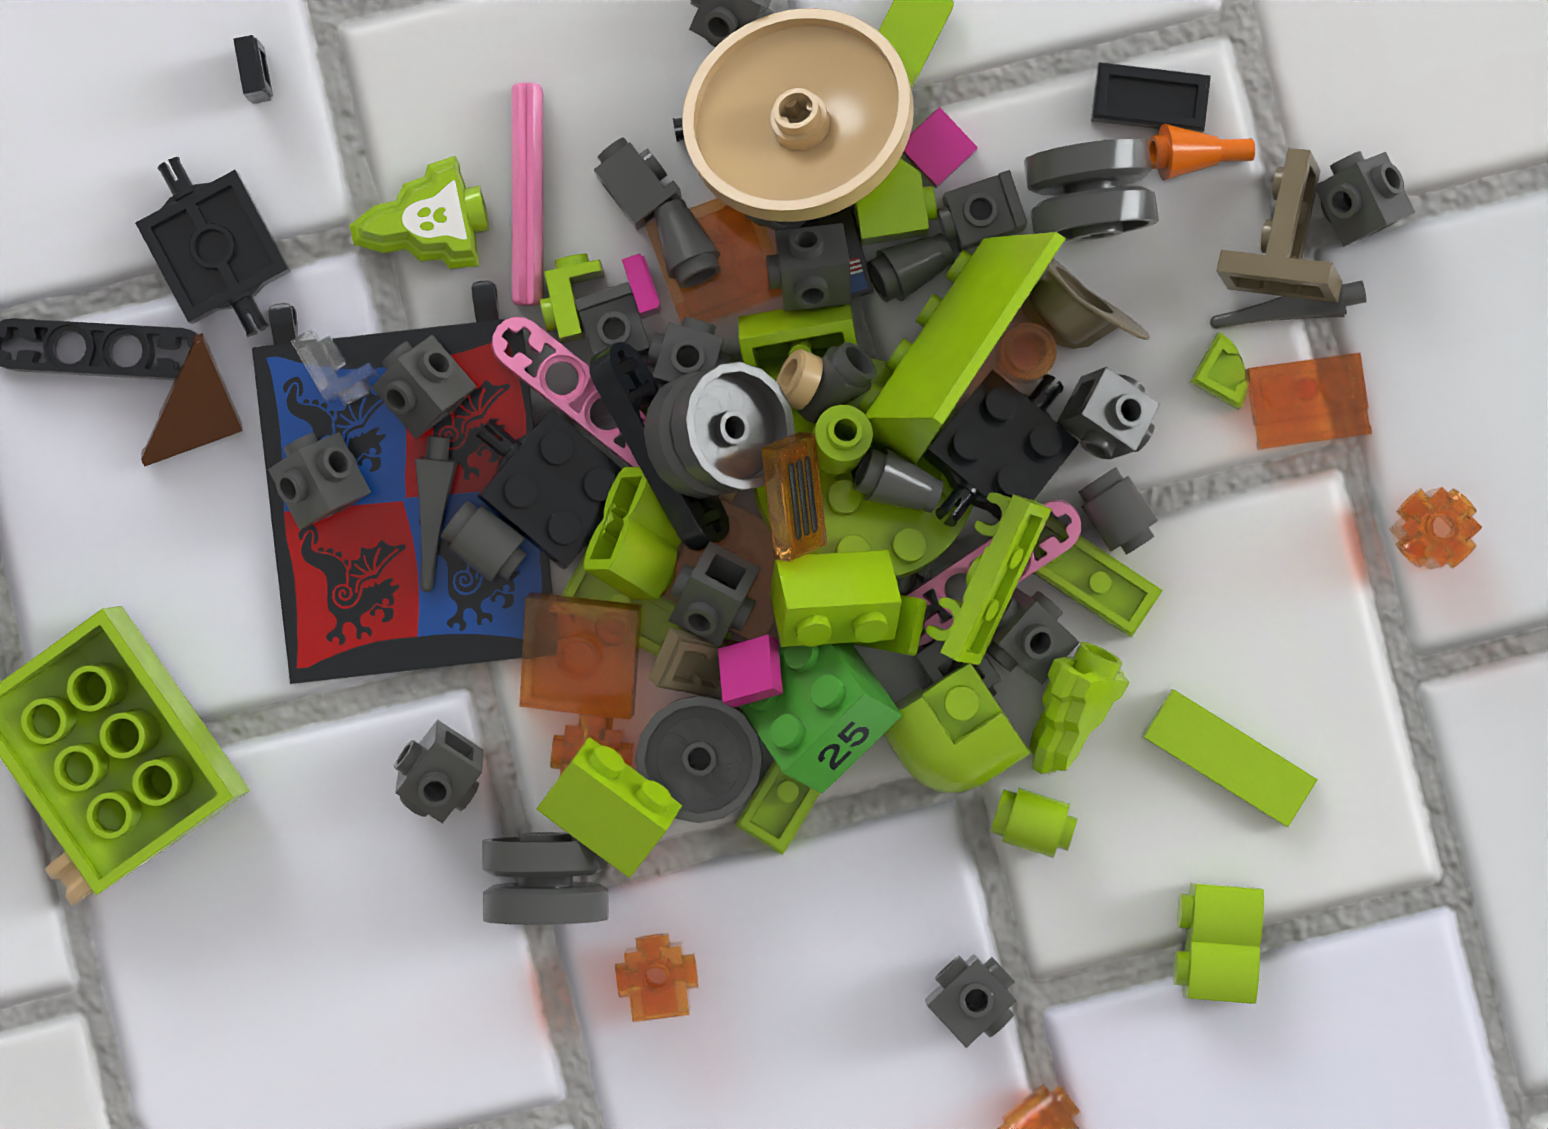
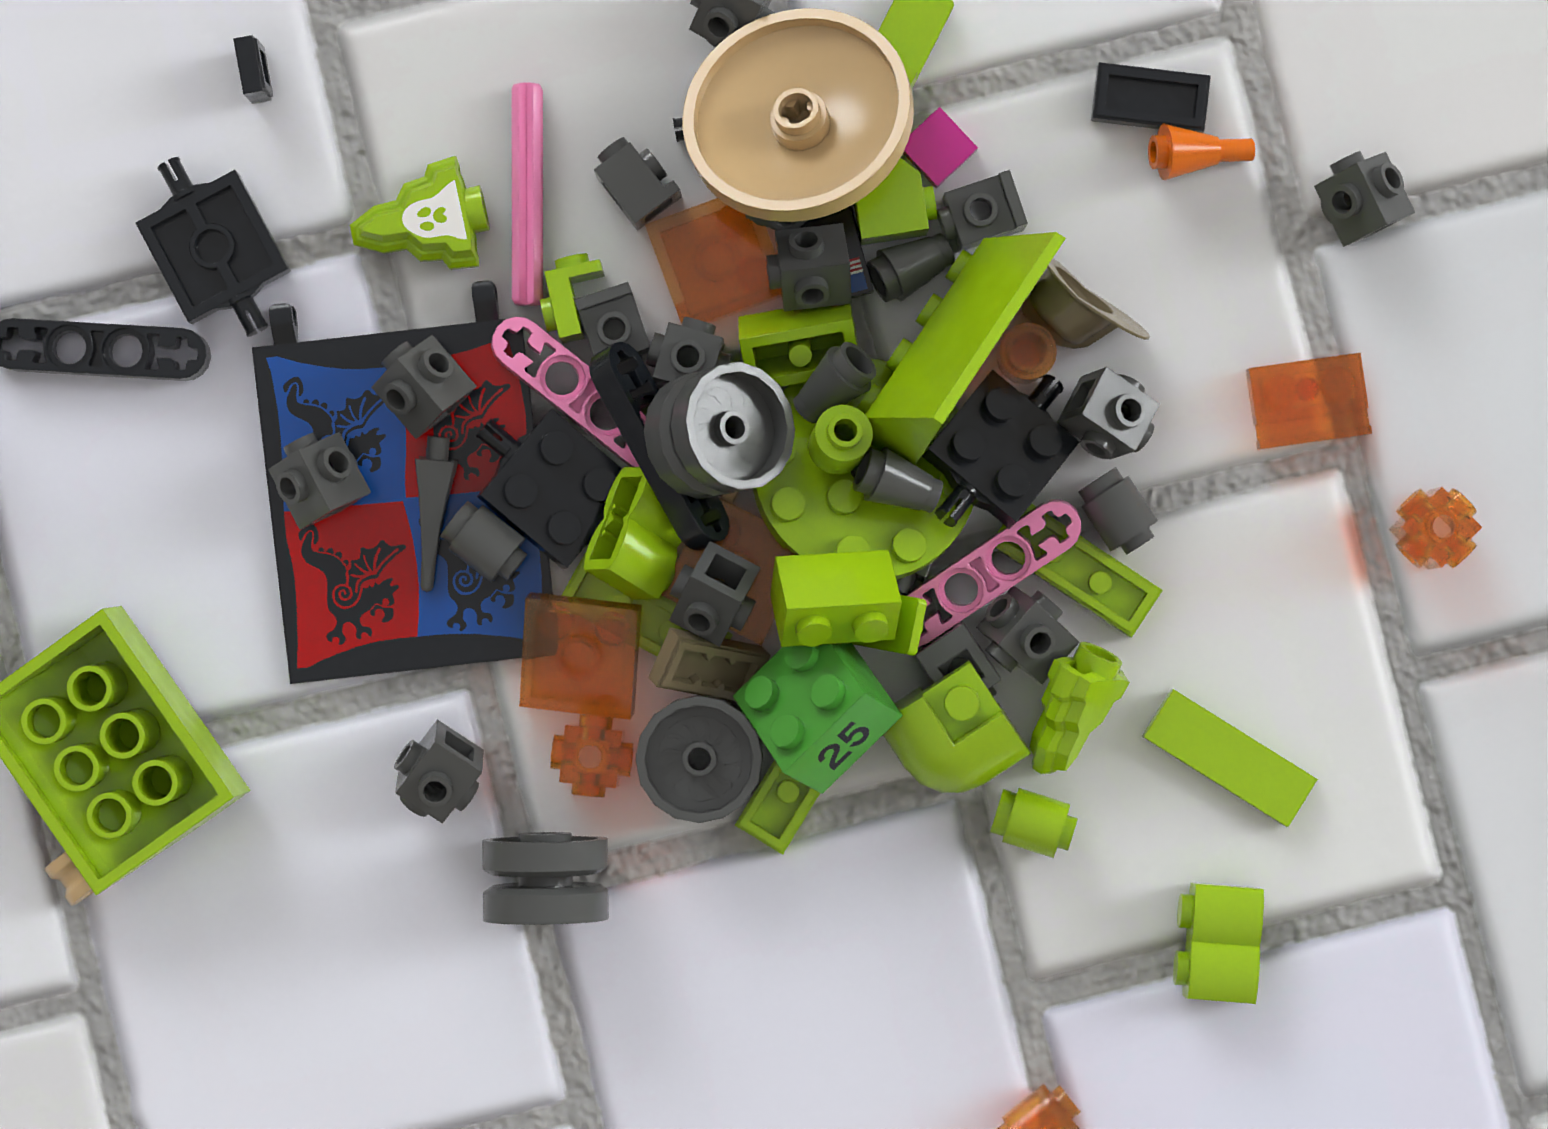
(195, 409): reddish brown tile -> none
(323, 361): clear bracket -> none
(609, 807): lime brick -> none
(642, 285): dark pink tile -> none
(653, 999): clear orange brick -> none
(685, 245): dark grey cone -> none
(750, 671): dark pink tile -> none
(794, 496): clear orange tile -> none
(800, 377): tan tile -> none
(966, 1019): dark grey brick -> none
(991, 578): lime plate -> none
(1092, 189): dark grey wheel -> none
(1222, 372): lime tile -> none
(1283, 242): dark tan bracket -> none
(1294, 308): dark grey piece -> none

